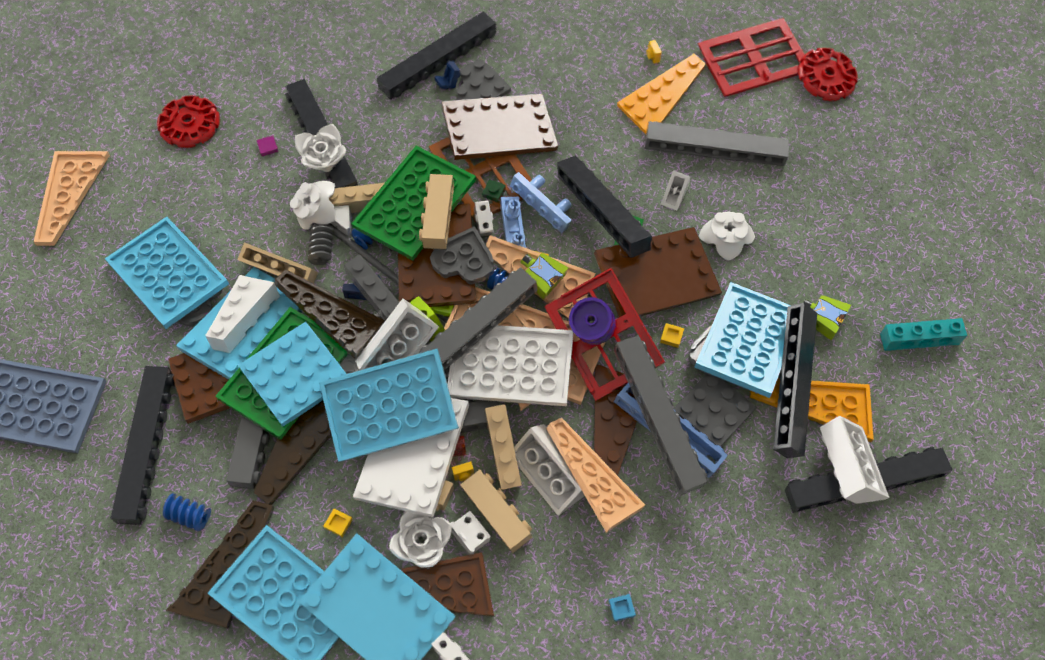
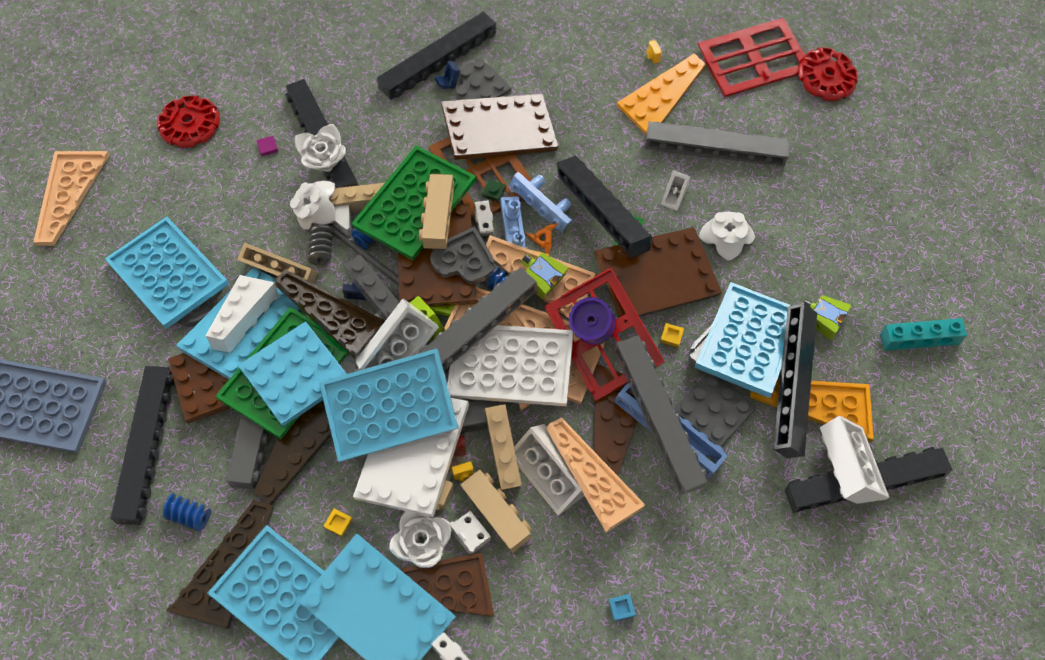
(548, 240): none -> orange piece

